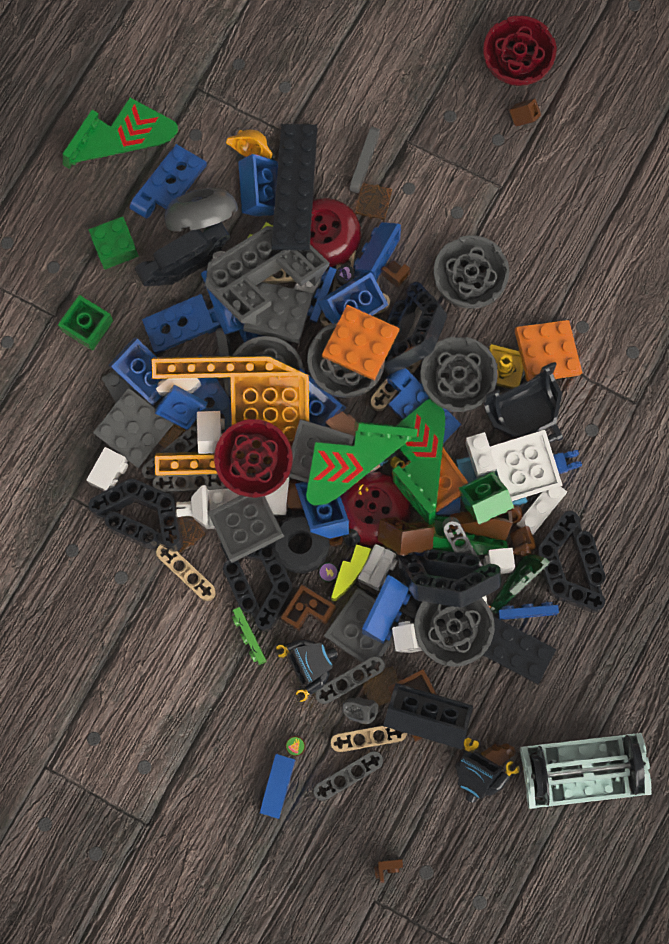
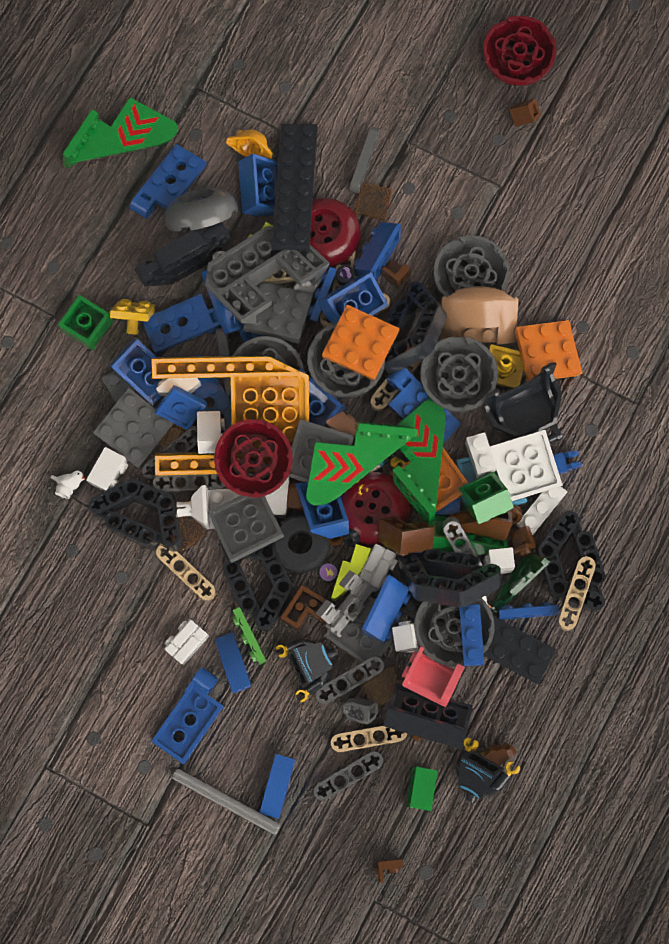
(67, 483): none -> white animal
(113, 243): green brick -> none
(132, 313): none -> yellow plate
(186, 641): none -> white brick
(194, 702): none -> blue hinge
(226, 801): none -> light grey axle
(233, 662): none -> blue slope
(295, 746): tile -> none
(340, 617): none -> light grey piece
(421, 788): none -> green hinge
(431, 678): none -> coral panel
(471, 635): none -> blue plate
(480, 314): none -> medium nougat slope
(576, 593): none -> tan beam
(606, 768): light aqua piece -> none

